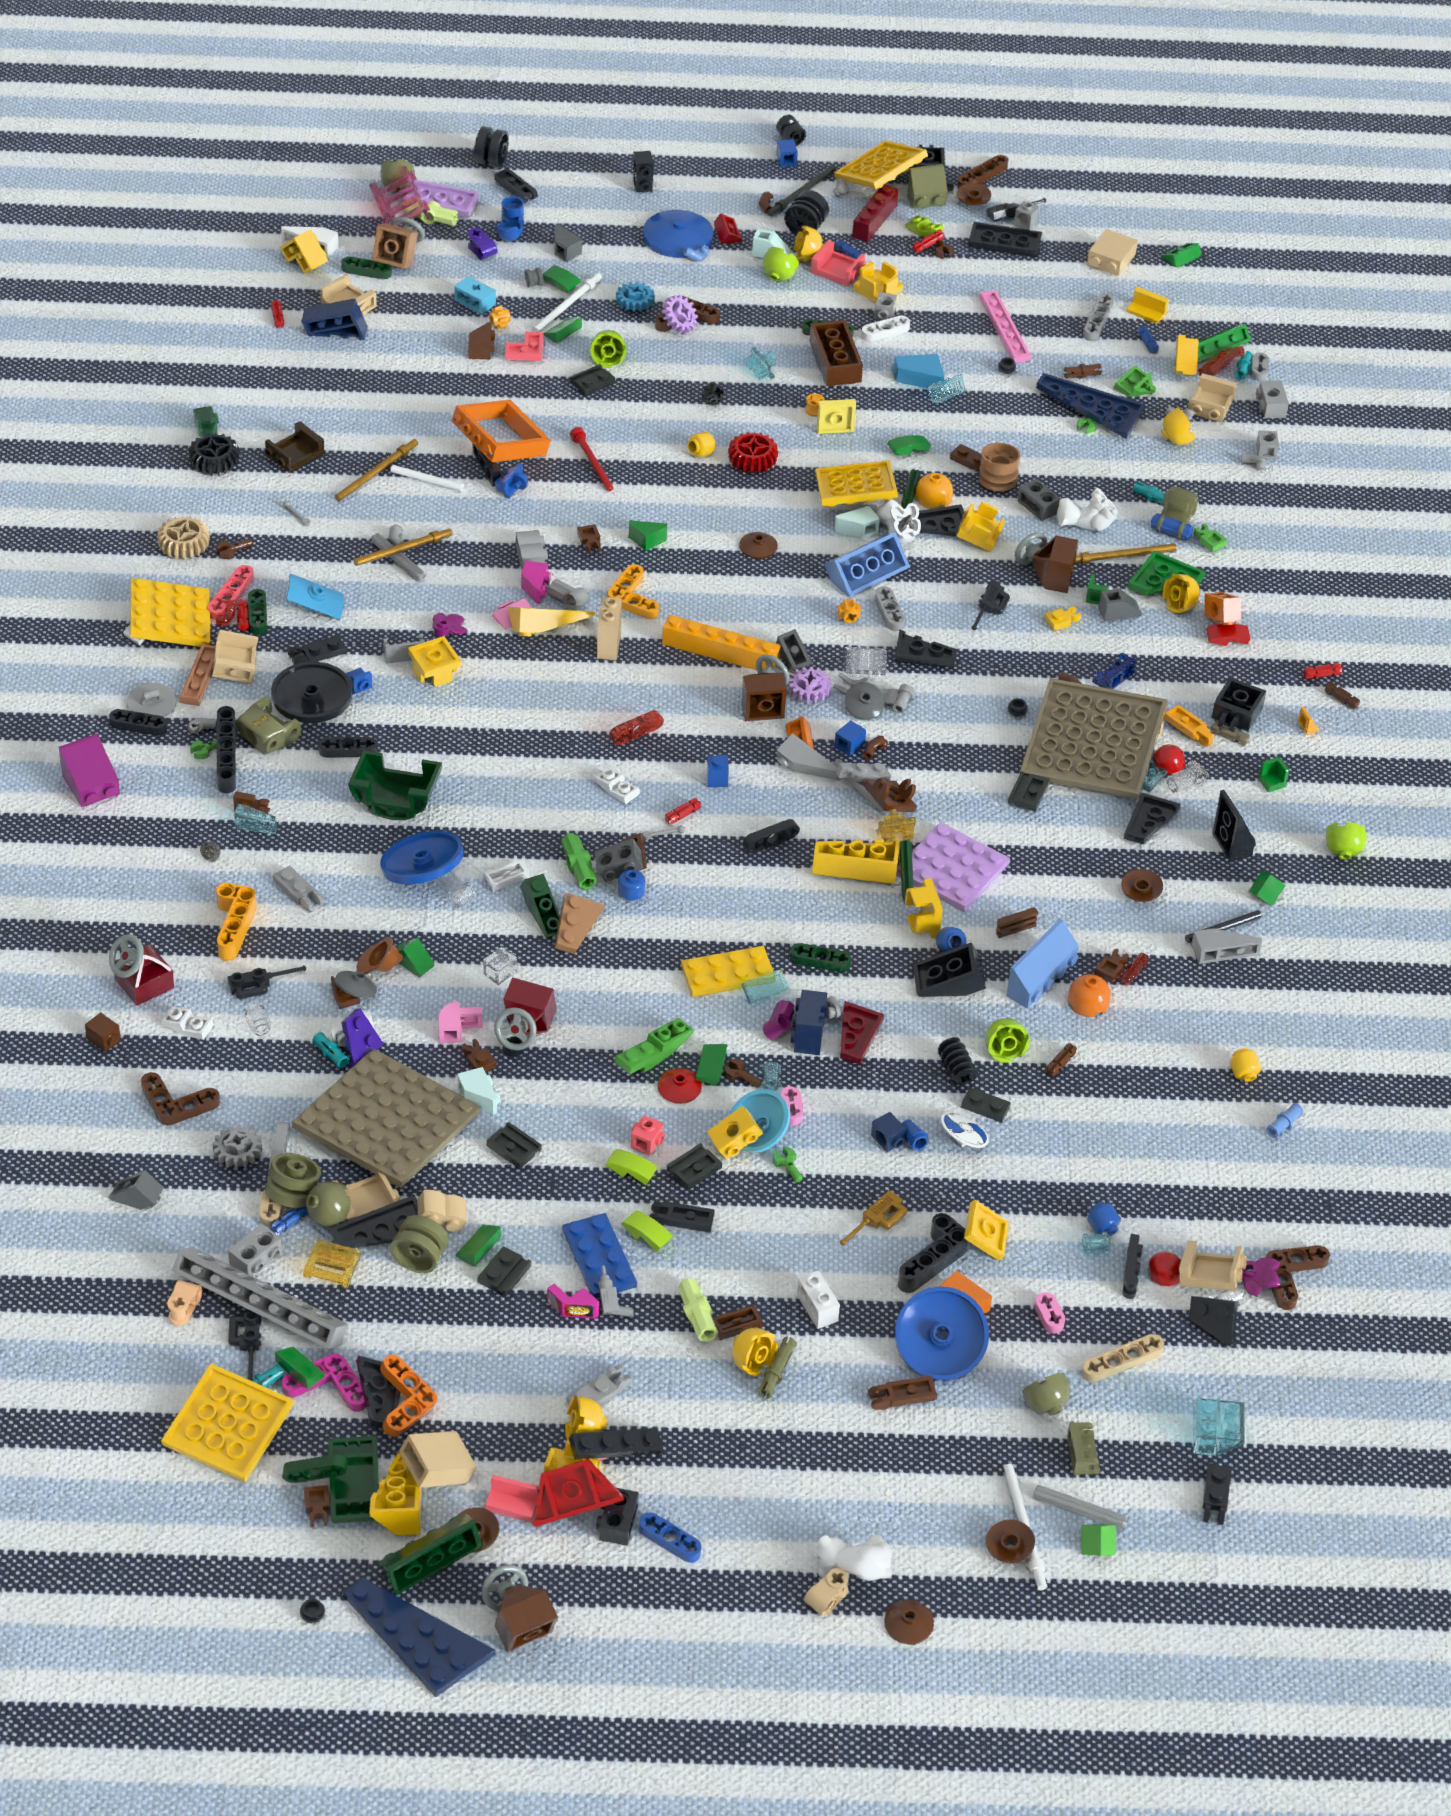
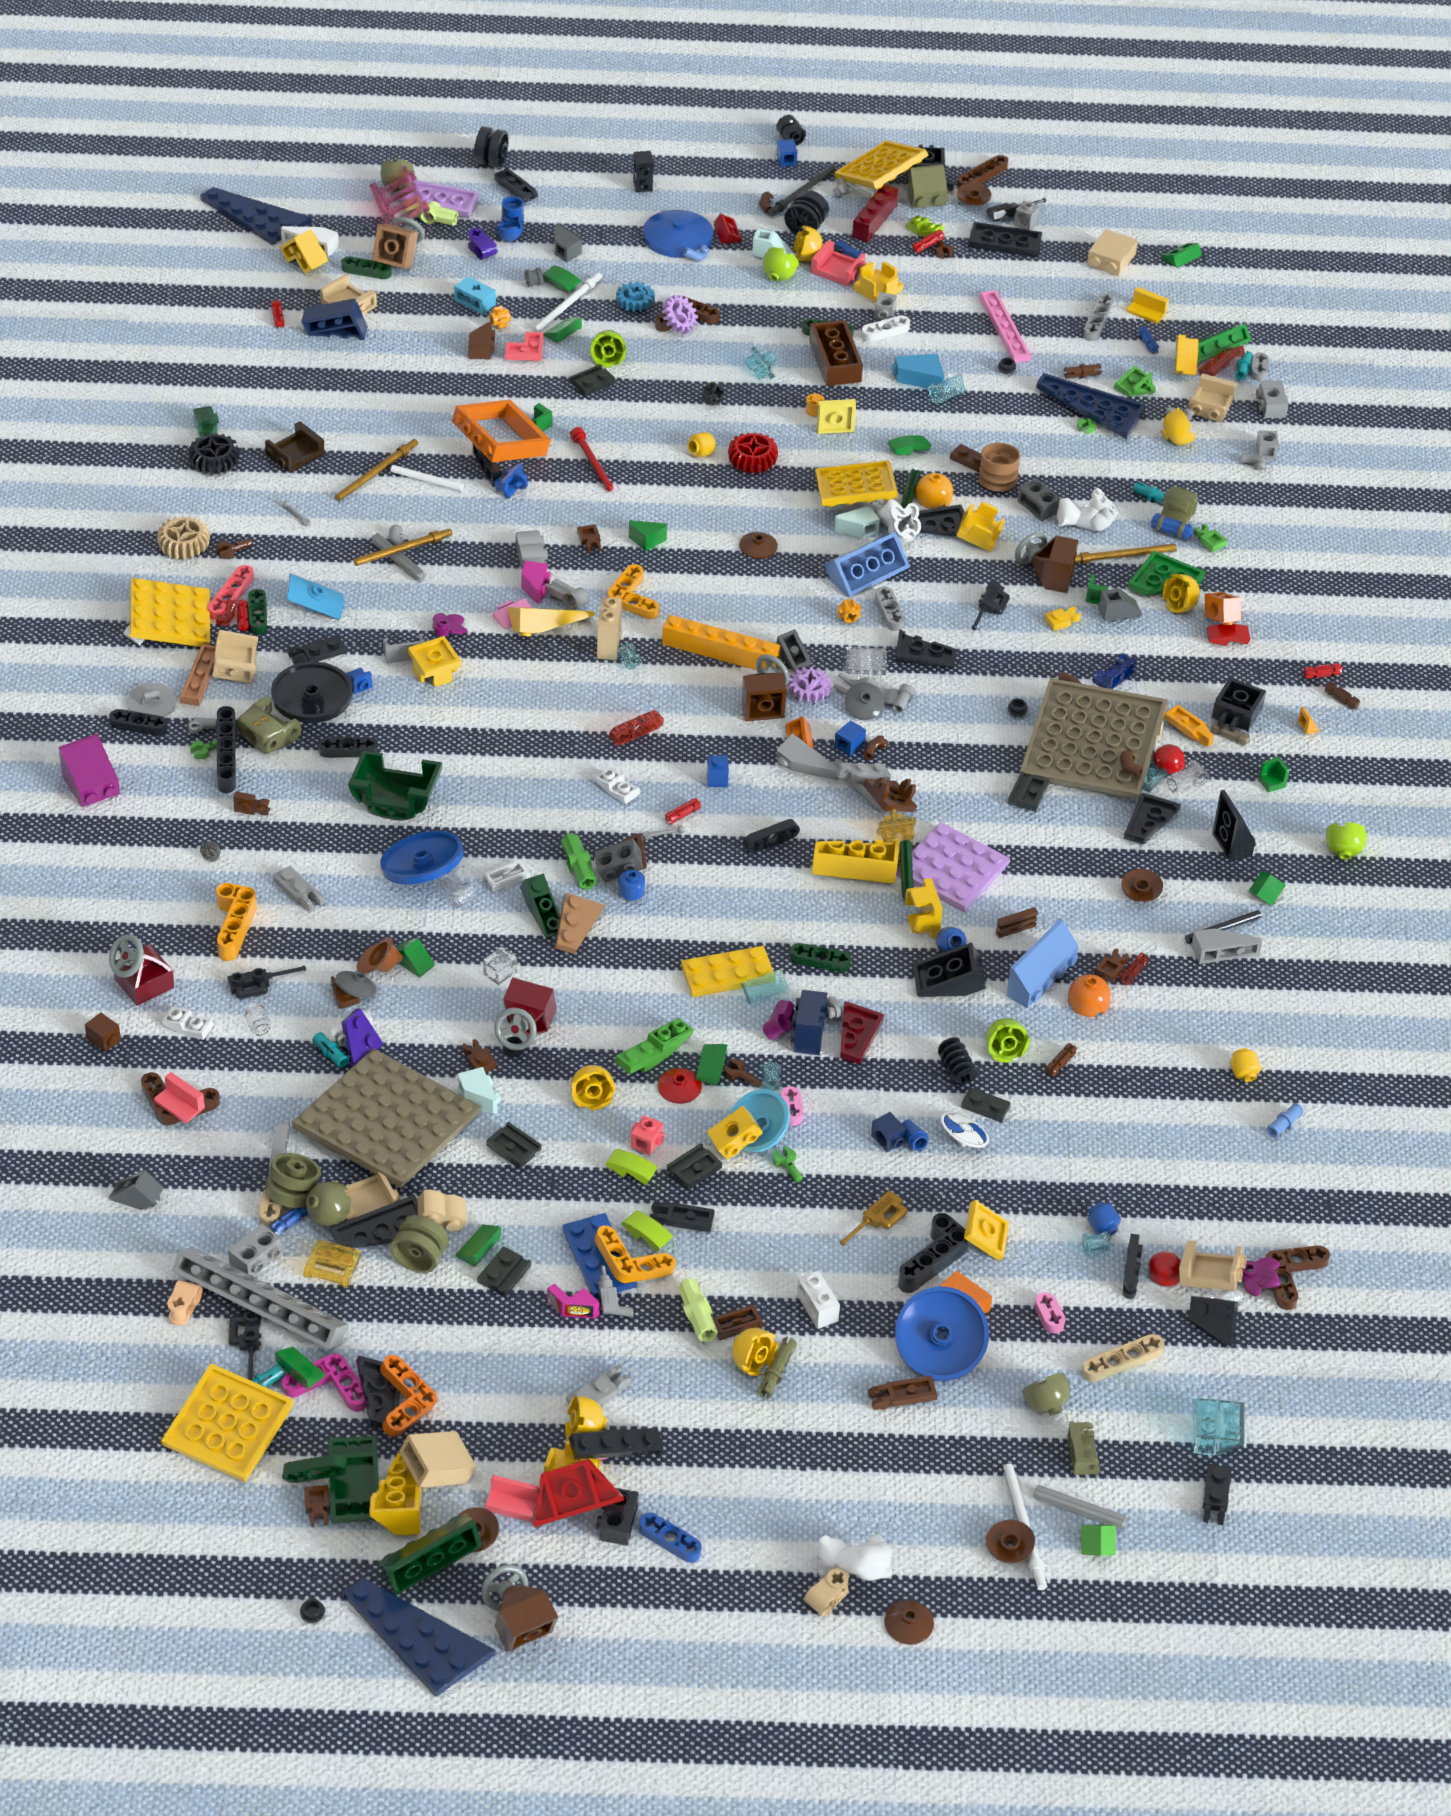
(180, 1098): none -> coral panel
(237, 1146): light grey gear -> none
(249, 819): clear light blue slope -> none
(256, 216): none -> dark blue wing
(454, 1018): bright pink brick -> none
(542, 417): none -> green panel
(592, 1087): none -> yellow cylinder
(626, 1268): none -> light orange beam
(628, 653): none -> clear light blue bush
(1128, 765): none -> reddish brown arm

